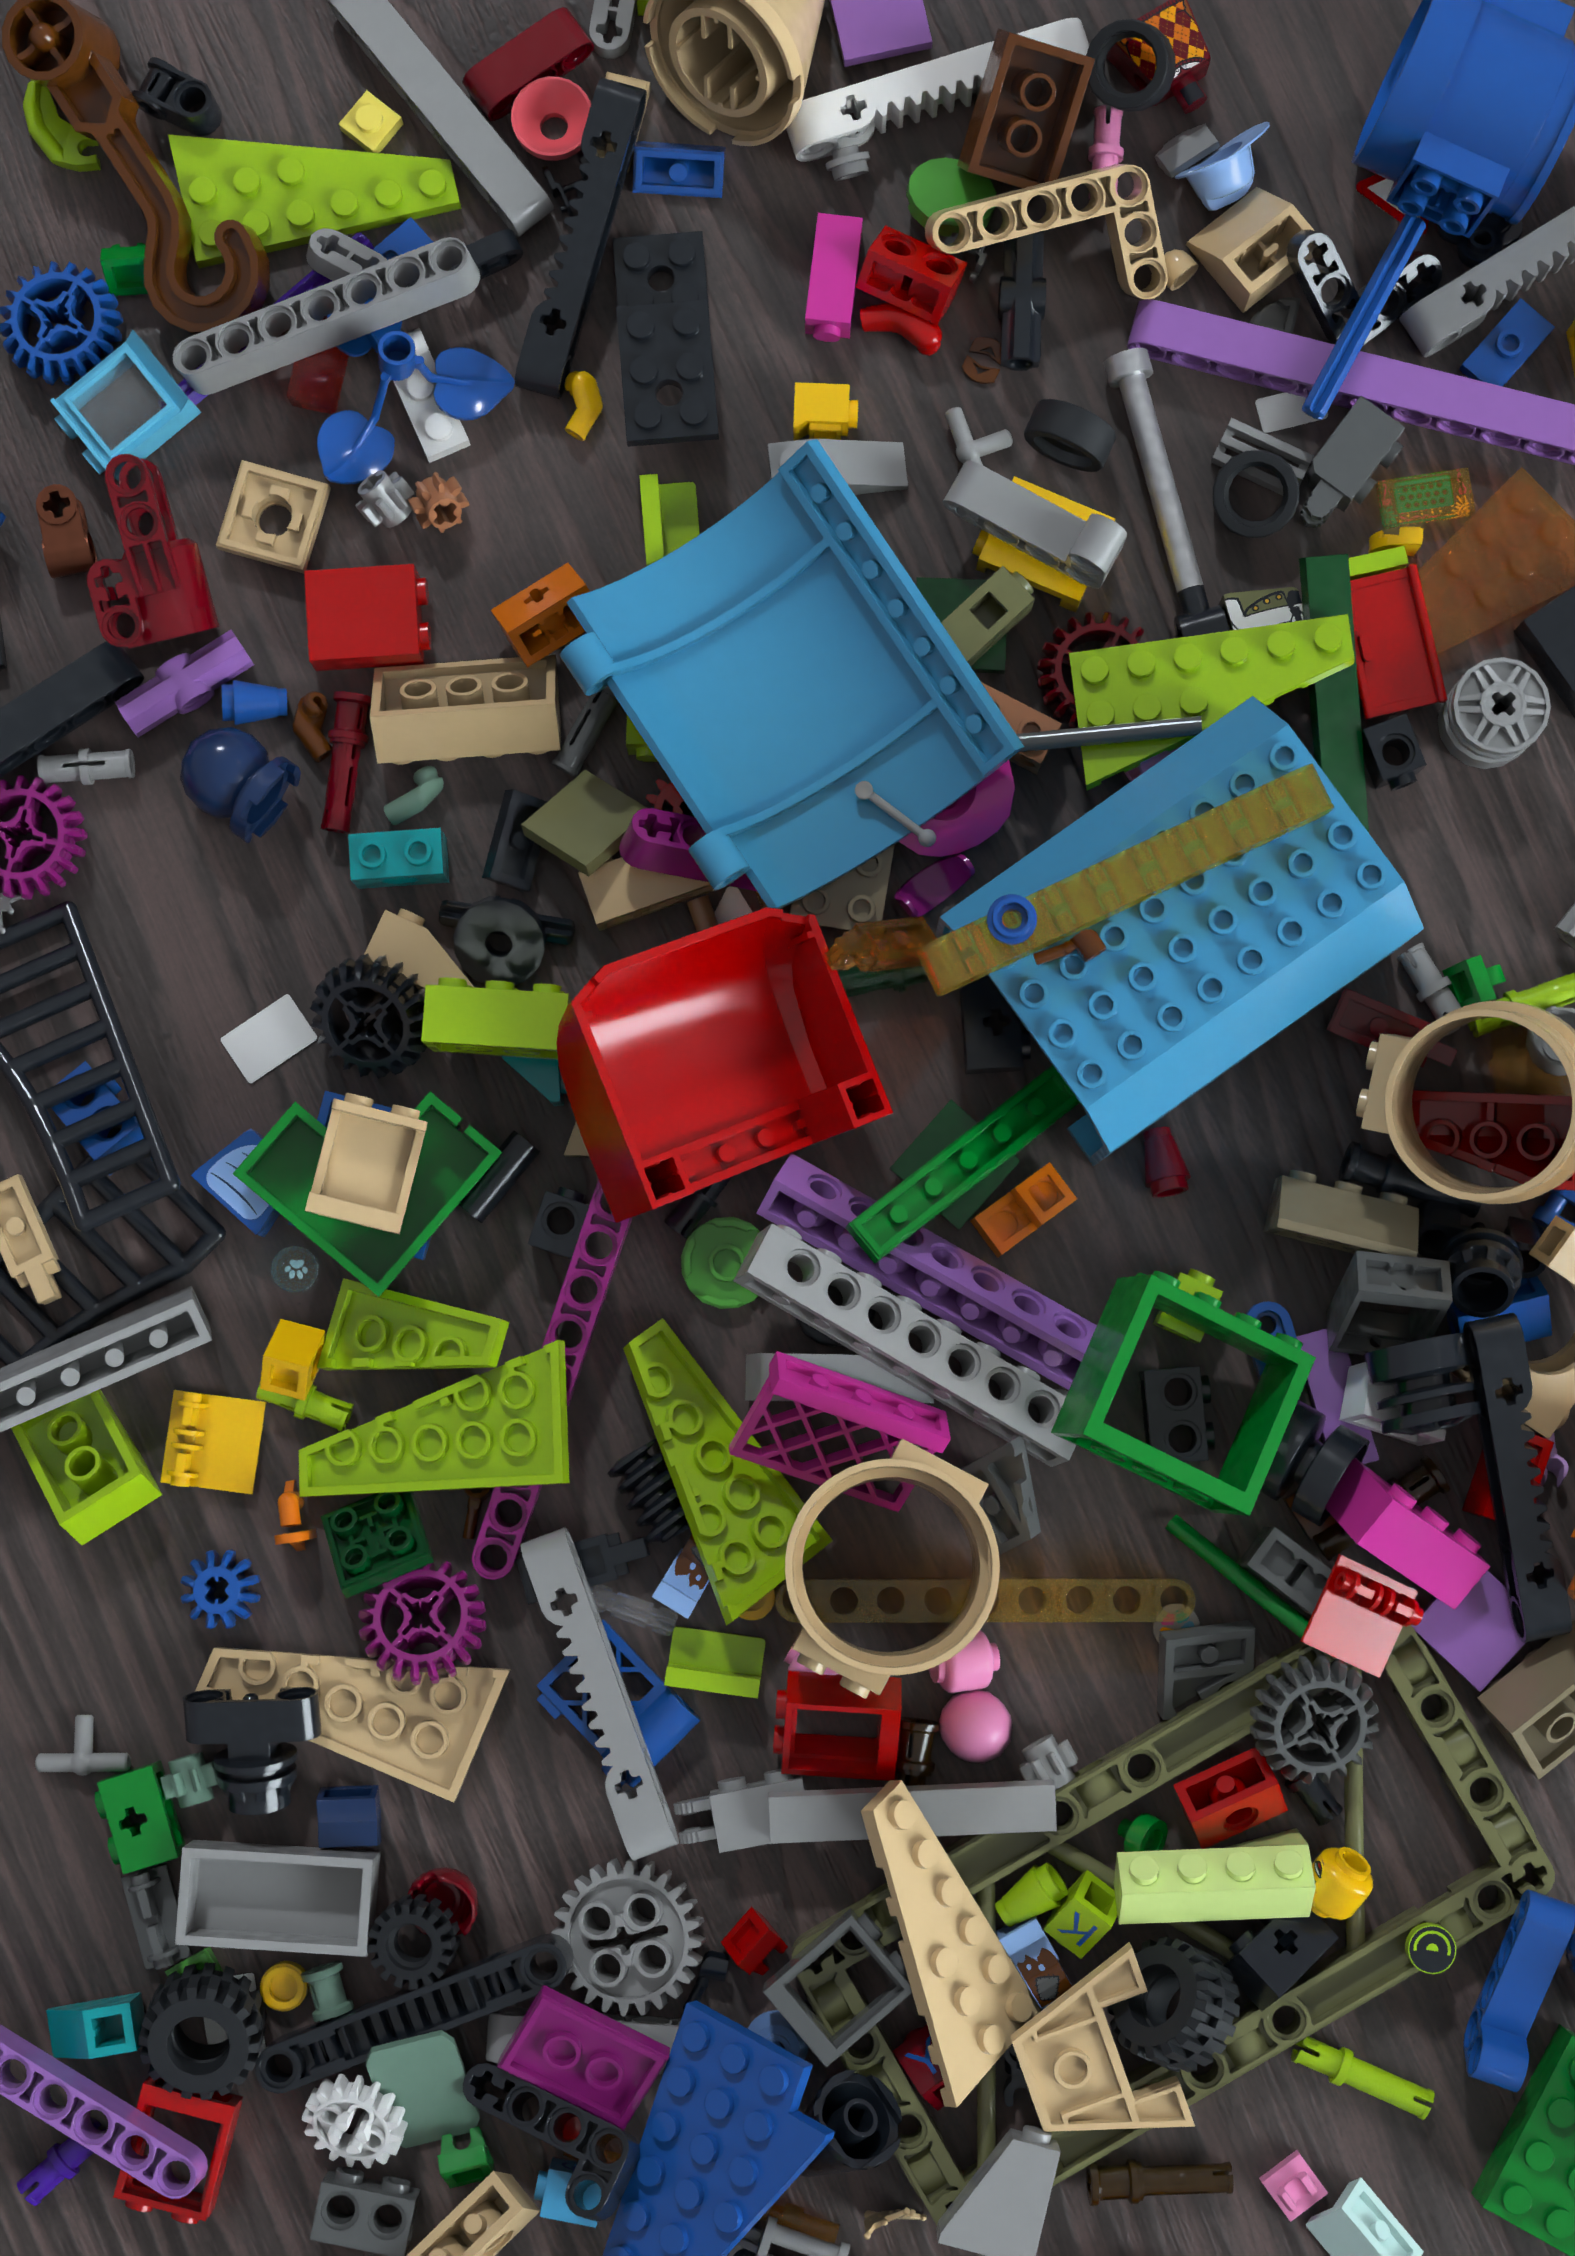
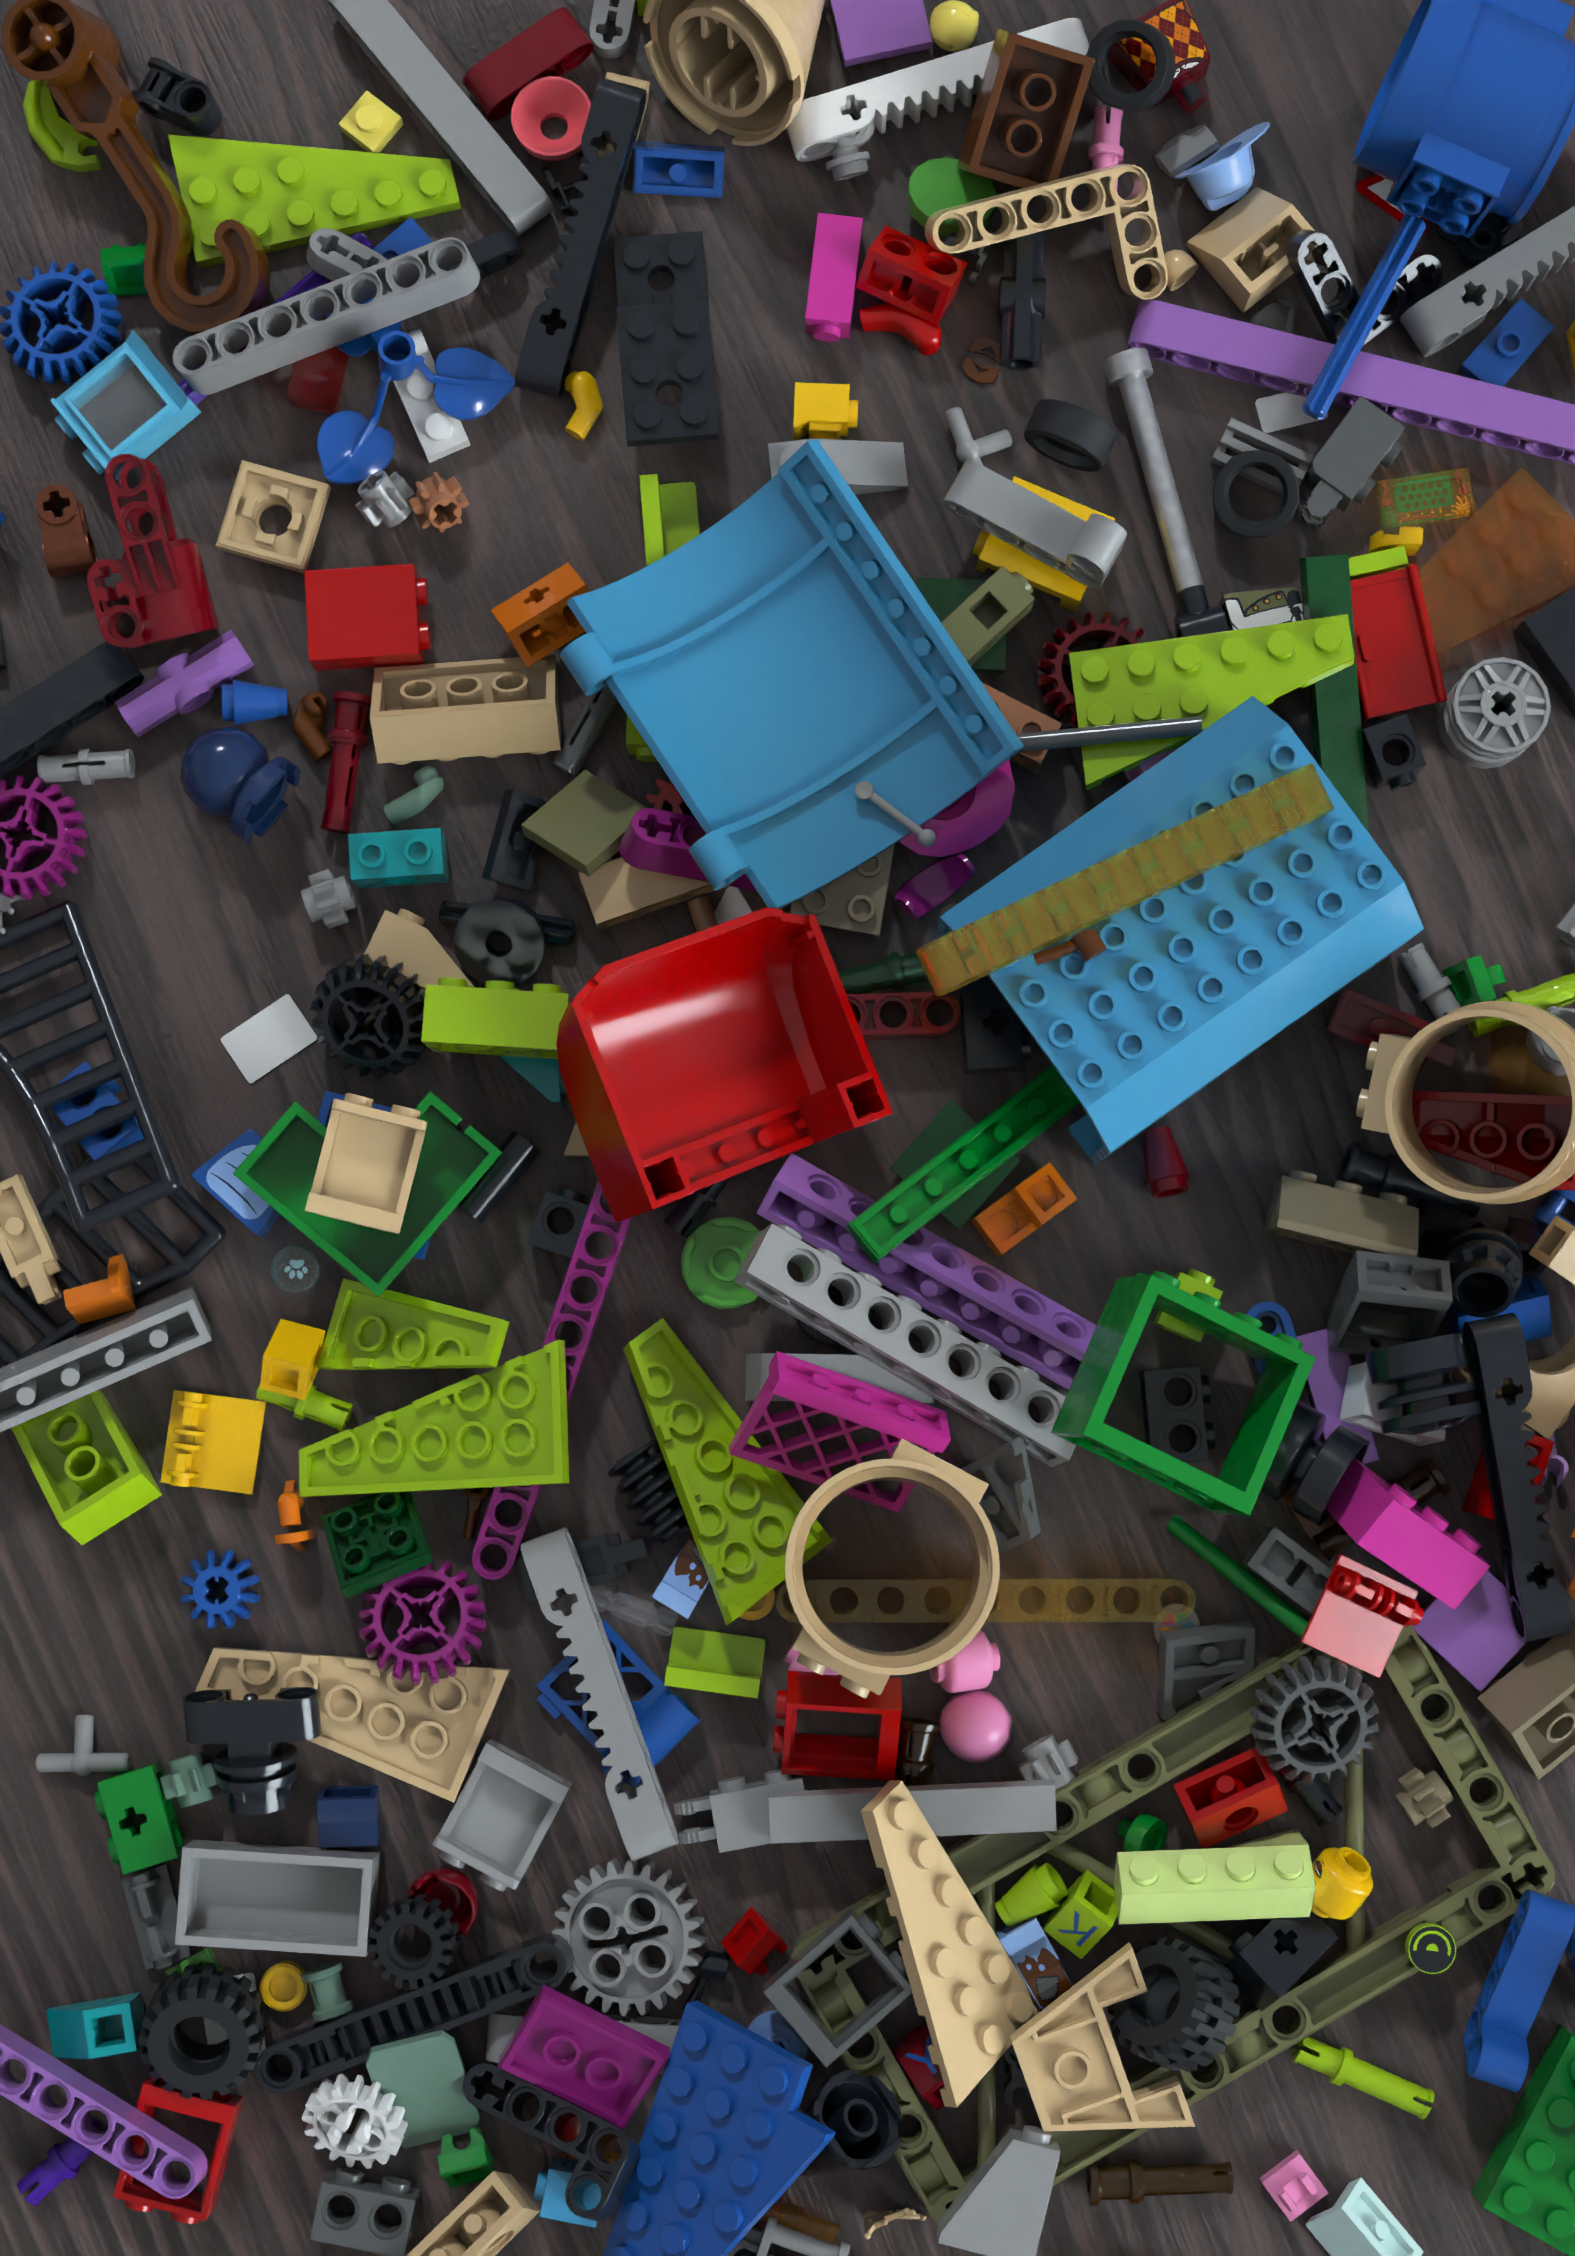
(104, 1296): none -> orange tile
(328, 898): none -> light grey gear
(501, 1816): none -> light grey panel
(880, 945): clear orange hinge -> none
(914, 1006): none -> dark red beam
(953, 25): none -> light yellow piece
(1015, 904): blue plate -> none
(1424, 1798): none -> dark tan gear

